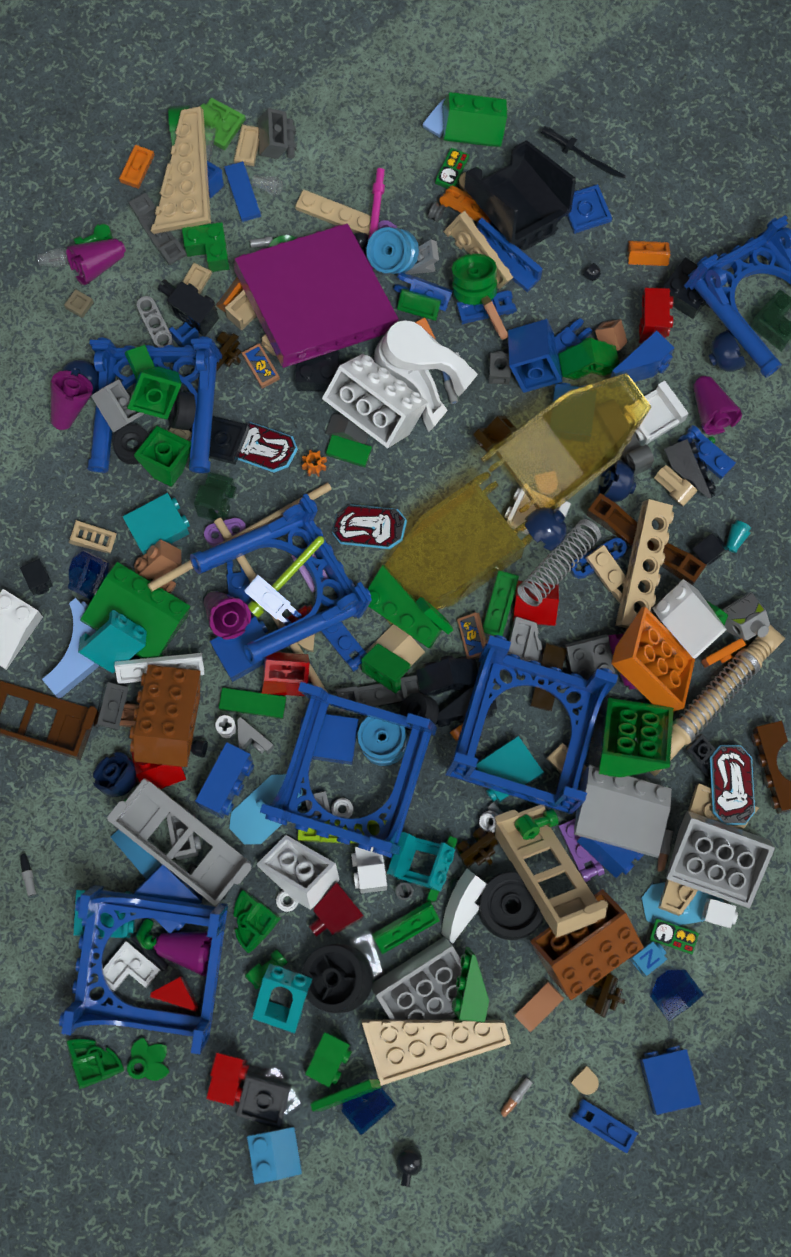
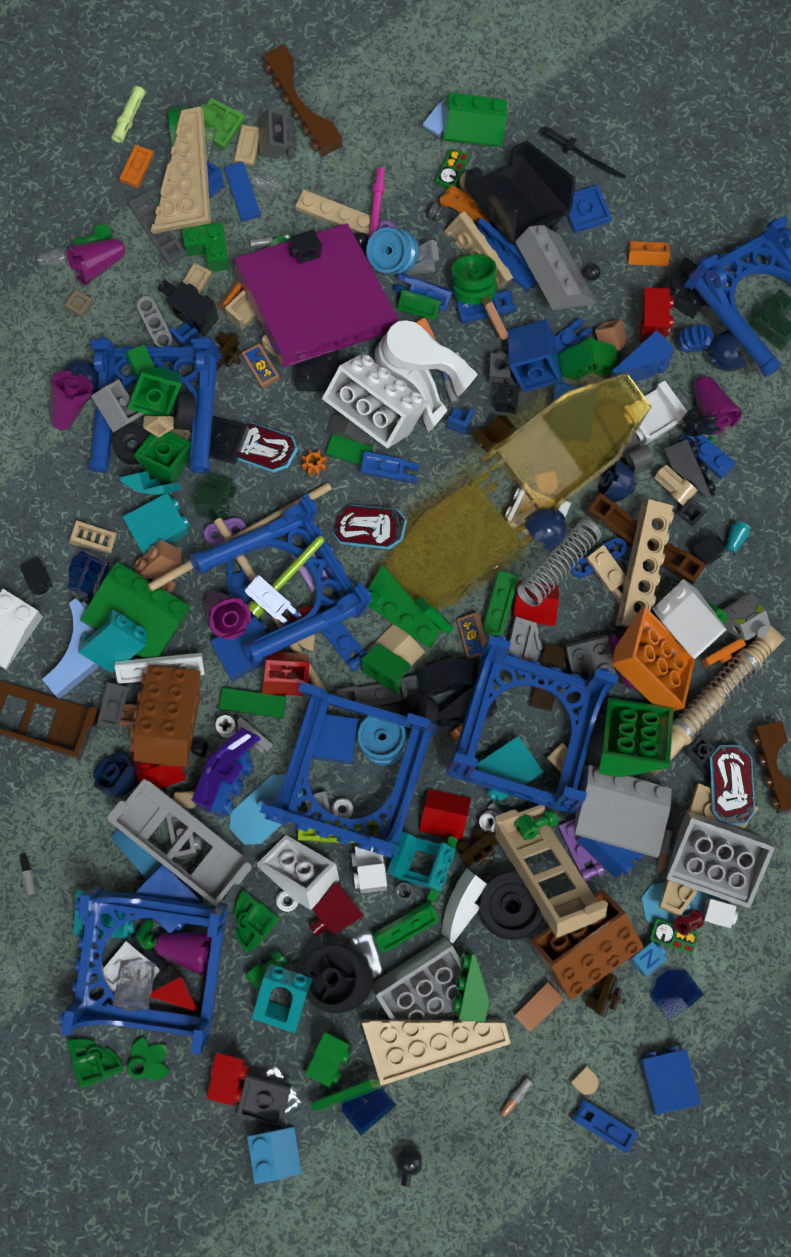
(124, 121): none -> yellowish green pin
(134, 984): none -> clear brick
(142, 483): none -> teal slope
(158, 424): none -> tan slope
(184, 799): none -> tan slope
(222, 767): none -> dark purple plate
(305, 246): none -> black brick
(322, 132): none -> reddish brown arch
(387, 467): none -> blue hinge
(445, 814): none -> red slope
(460, 420): none -> blue panel
(507, 398): none -> black brick
(554, 268): none -> light grey slope
(689, 922): none -> dark red bush
(692, 512): none -> black slope
(695, 338): none -> blue gear
(697, 426): none -> black plate

